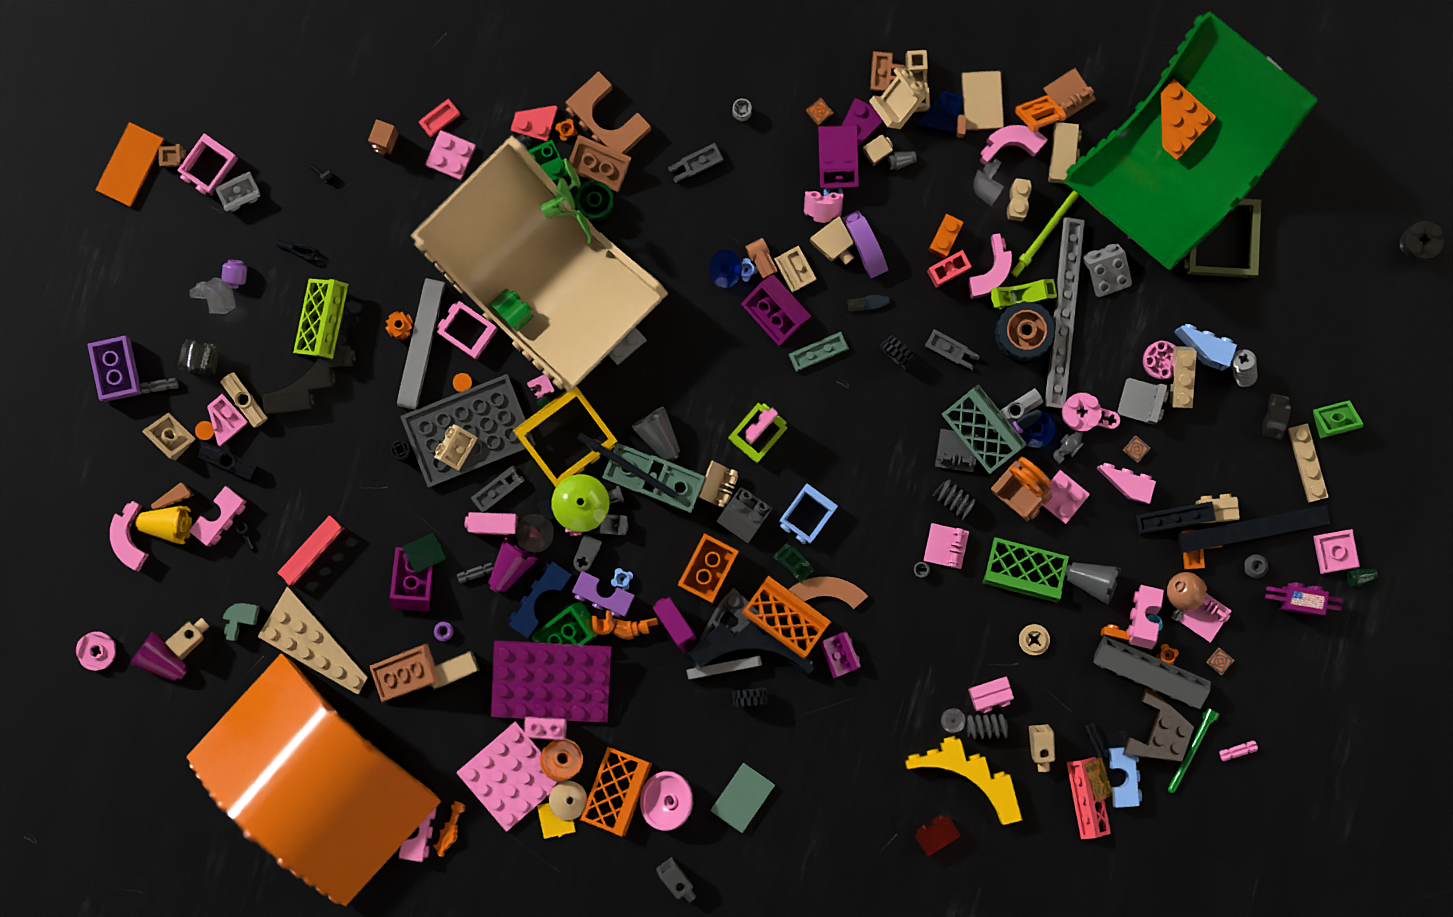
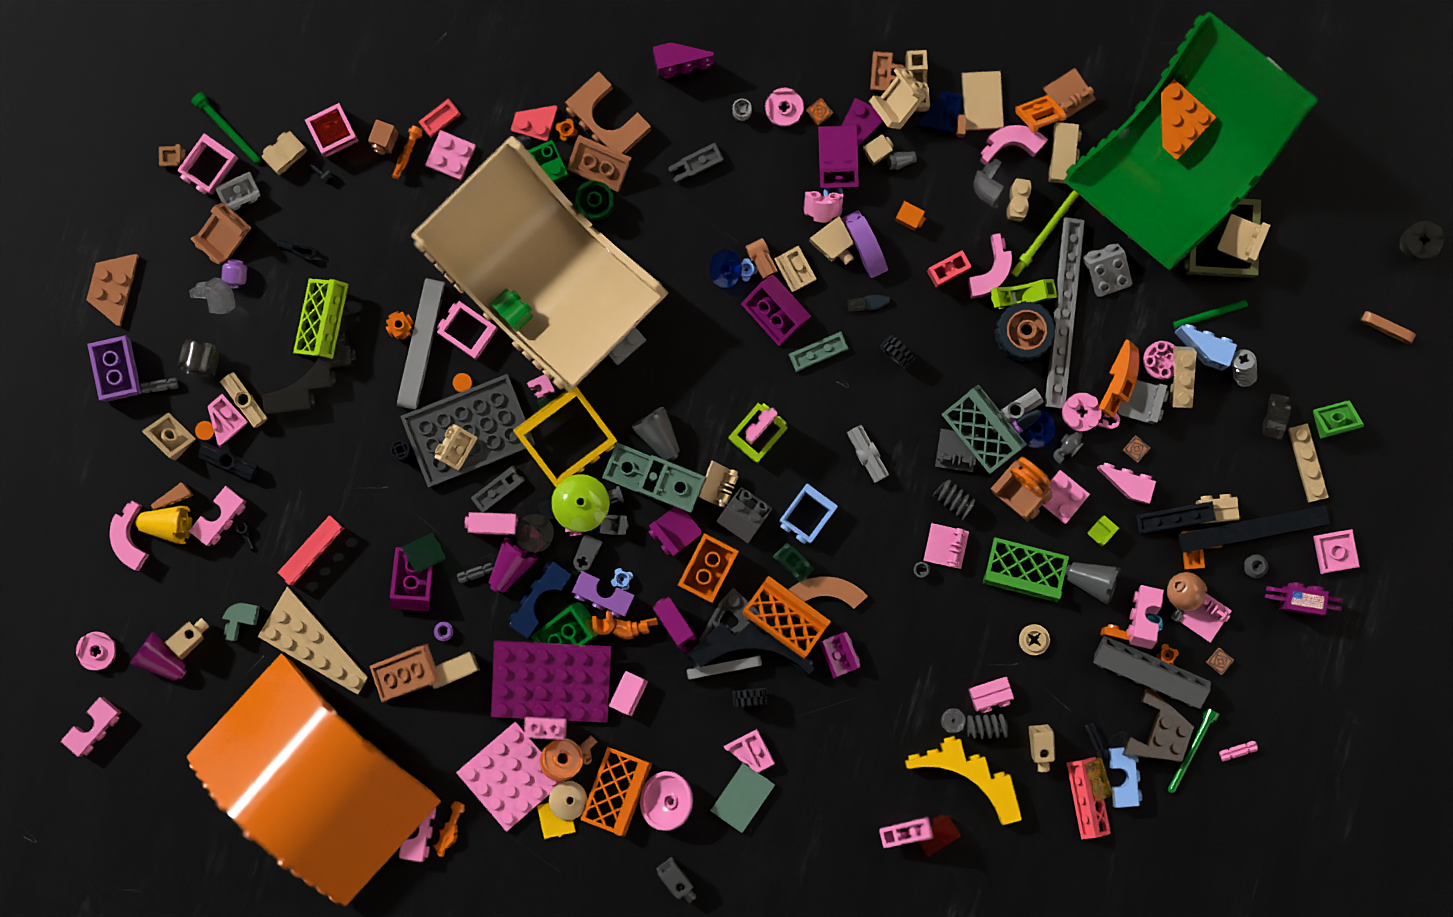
(104, 715): none -> bright pink arch
(112, 286): none -> nougat wing
(130, 164): orange tile -> none
(200, 100): none -> green piece
(221, 234): none -> nougat panel
(284, 152): none -> tan brick
(331, 130): none -> piece
(402, 161): none -> orange piece
(555, 205): bright green plant -> none
(586, 749): none -> nougat arm
(596, 446): black bar -> none
(628, 693): none -> bright pink hinge
(674, 530): none -> magenta bracket
(677, 58): none -> magenta slope
(752, 751): none -> bright pink wing
(776, 115): none -> bright pink plate
(867, 453): none -> light grey piece
(905, 832): none -> bright pink slope
(910, 216): none -> orange brick
(945, 236): orange brick -> none
(950, 349): dark grey hinge -> none
(1102, 530): none -> lime panel
(1125, 376): none -> orange slope
(1210, 314): none -> green bar
(1243, 238): none -> tan bracket
(1359, 577): clear green cone -> none
(1388, 327): none -> nougat beam

